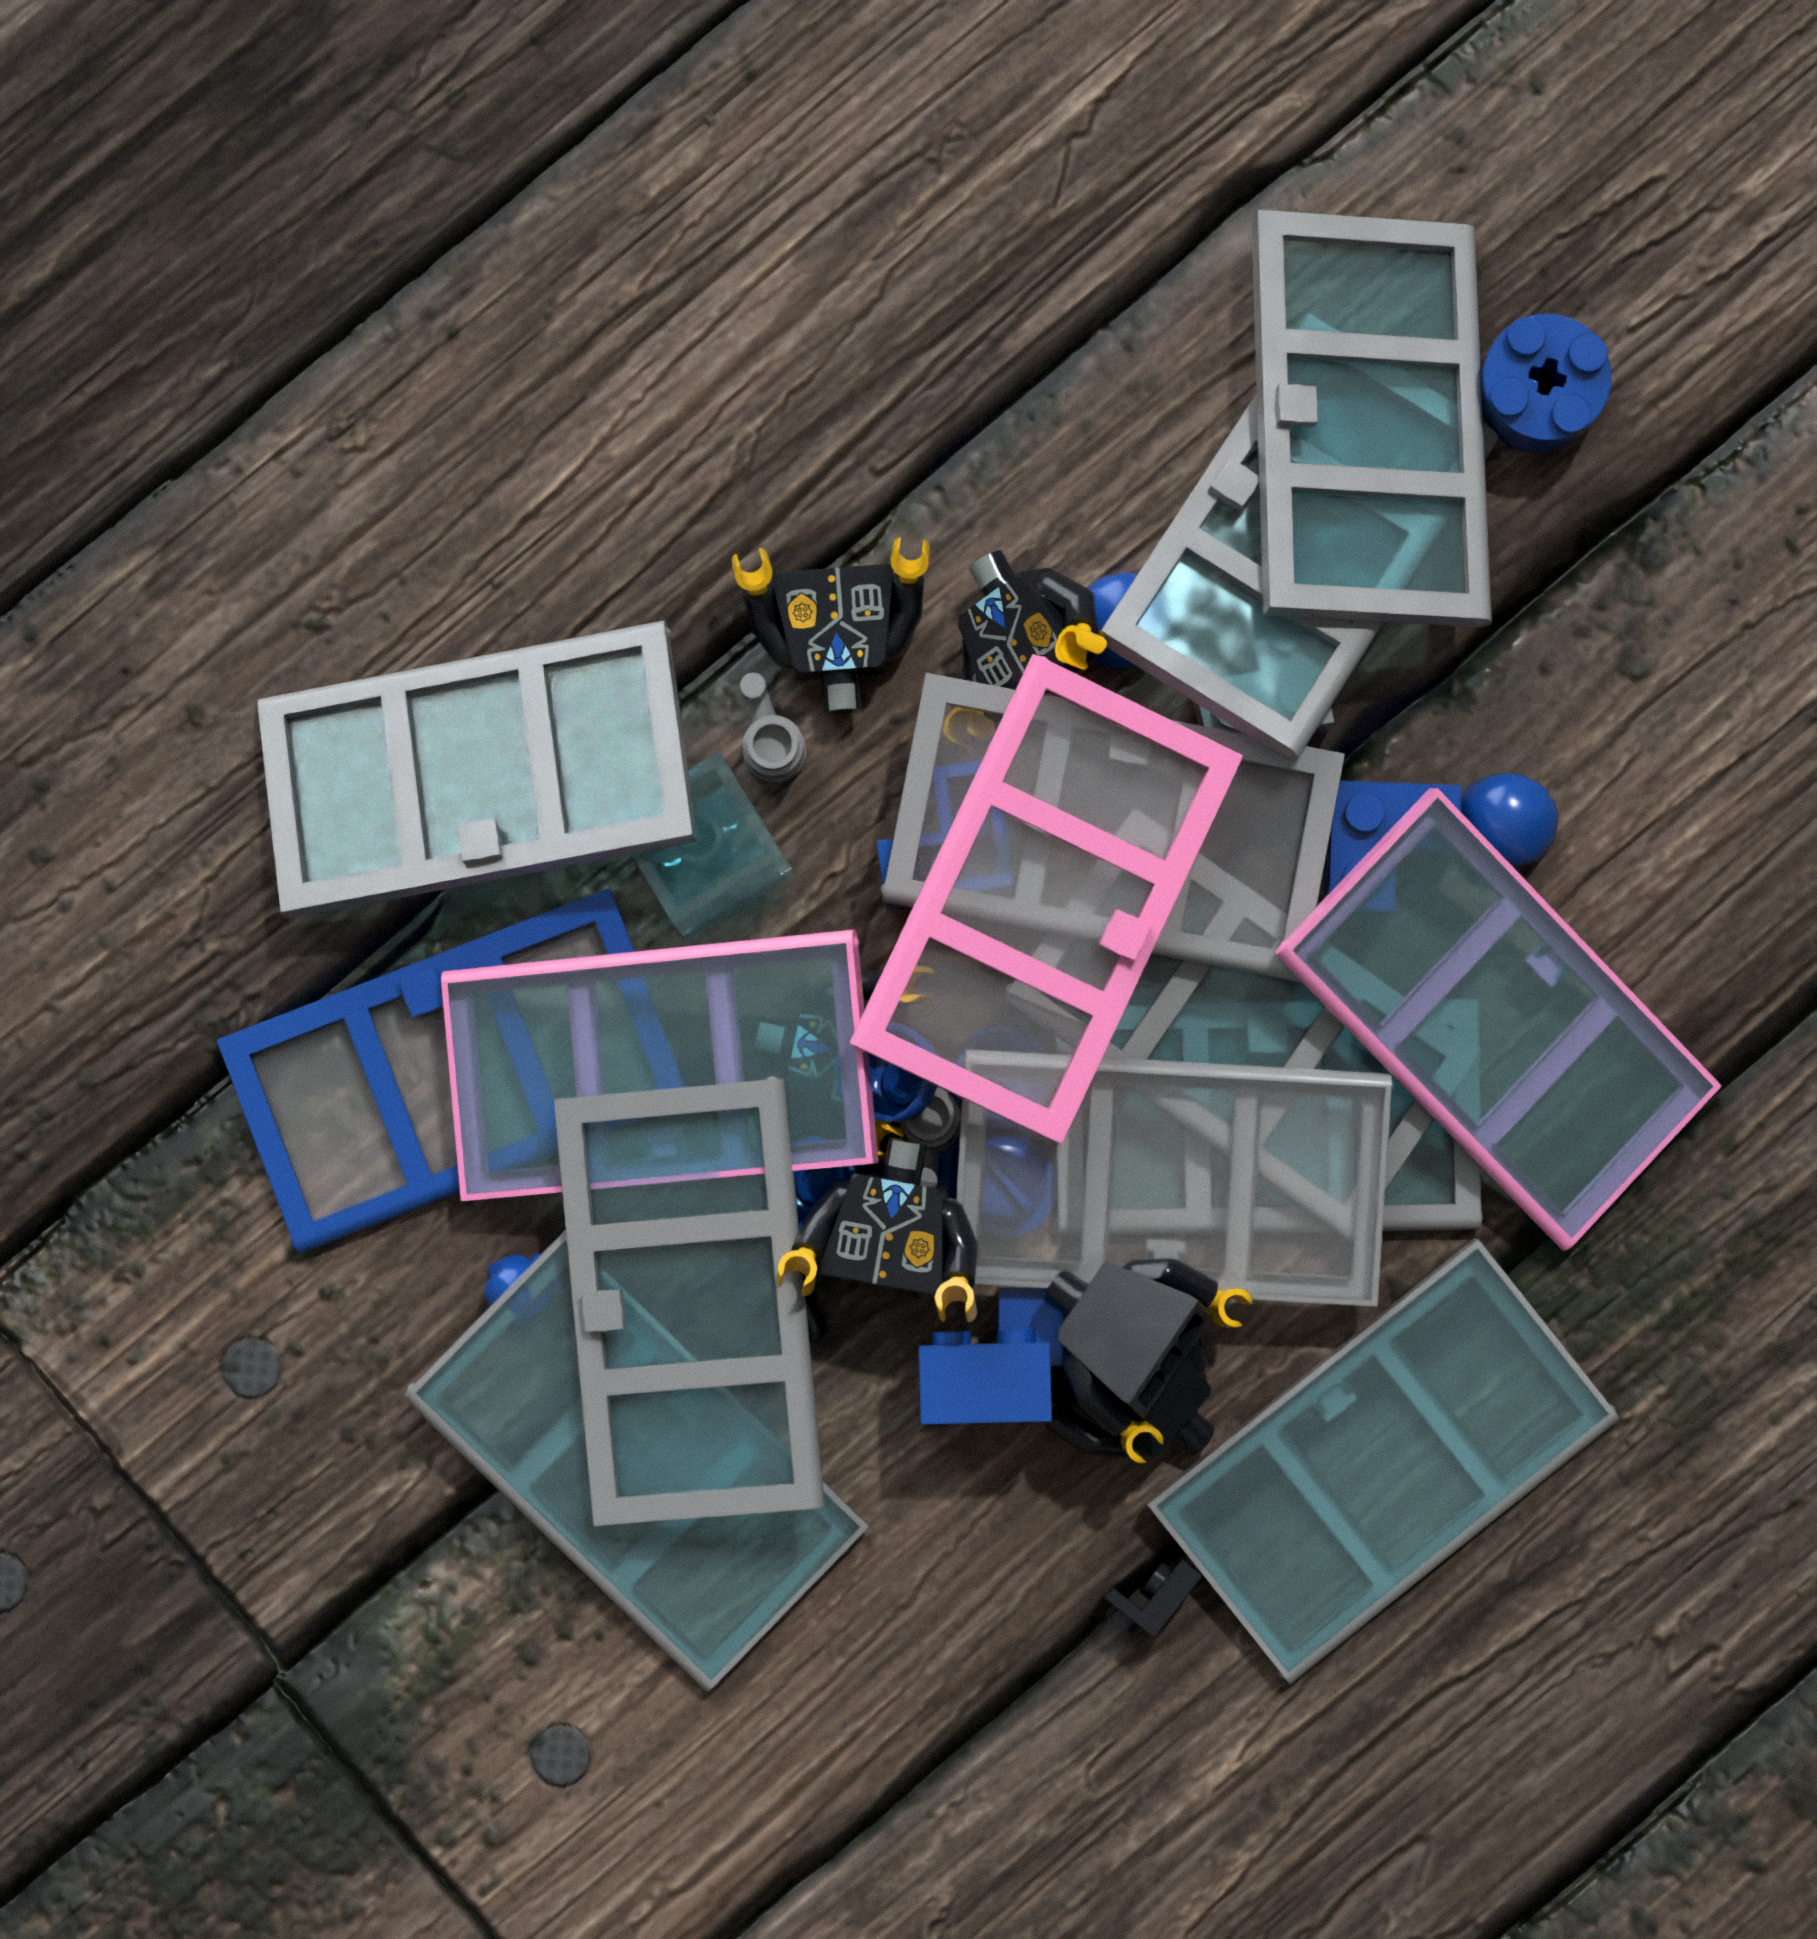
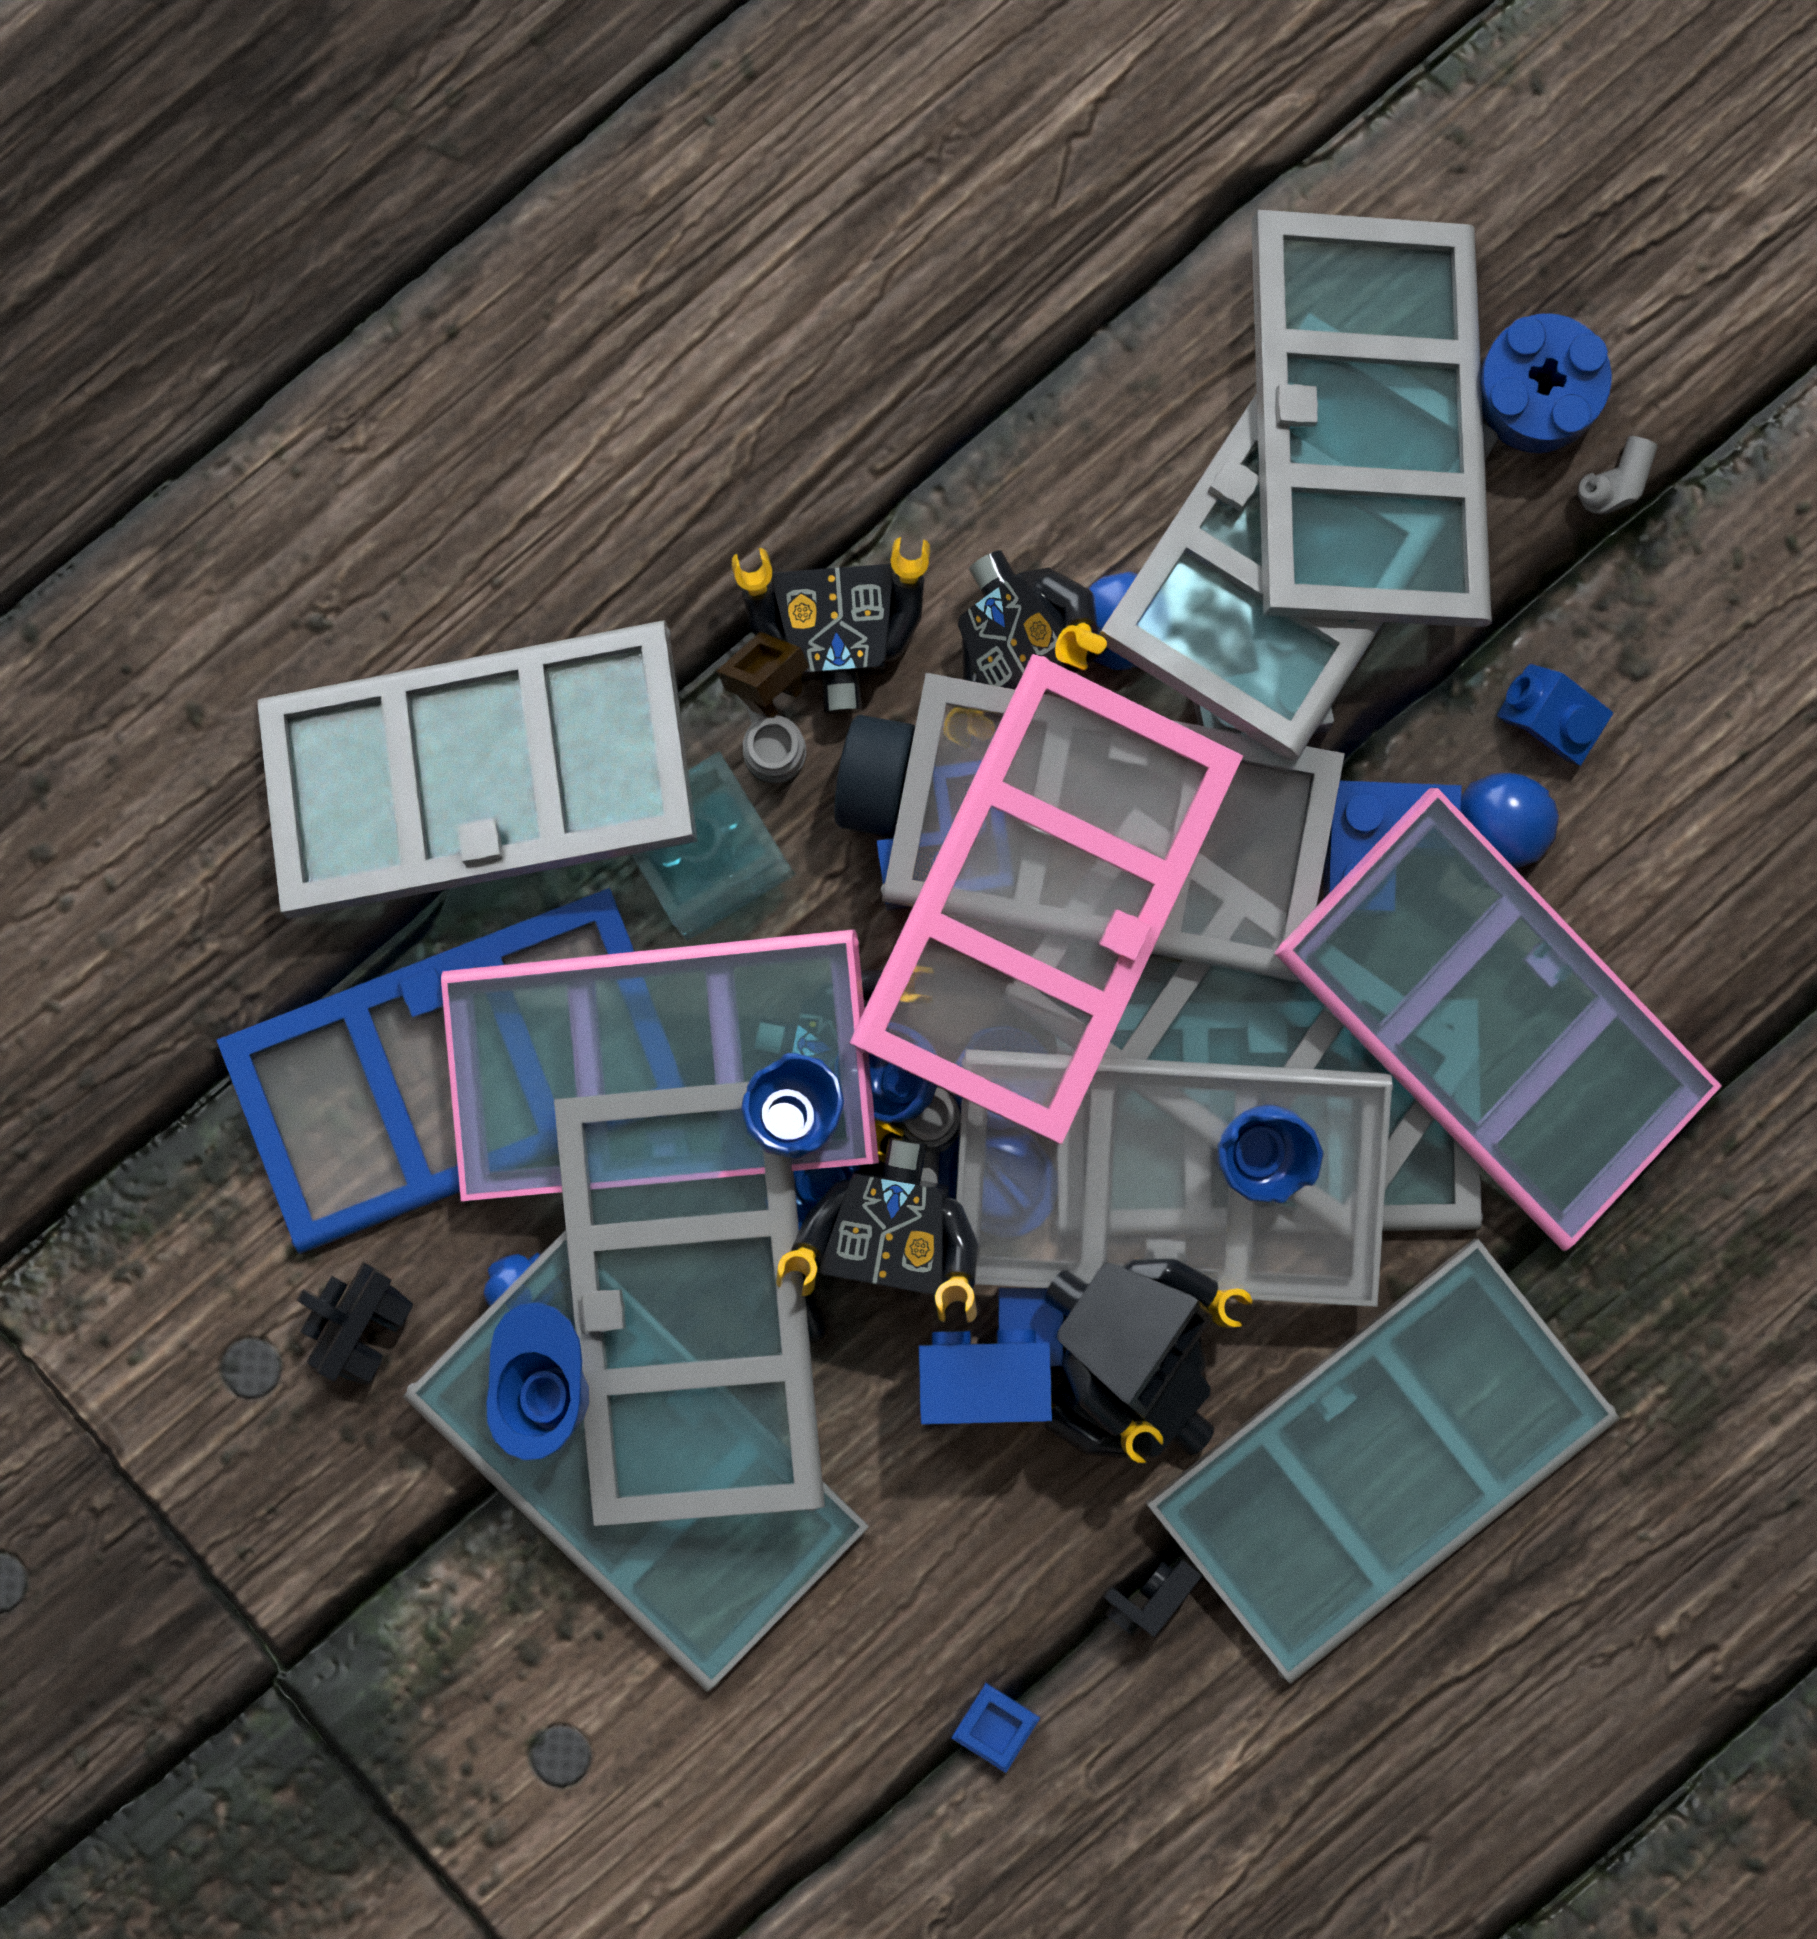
(339, 1346): none -> black hips
(535, 1382): none -> blue piece
(764, 671): none -> dark brown tile
(793, 1106): none -> blue hair
(872, 775): none -> black wheel
(995, 1727): none -> blue tile
(1269, 1154): none -> blue hair
(1555, 712): none -> blue bracket
(1622, 484): none -> light grey arm

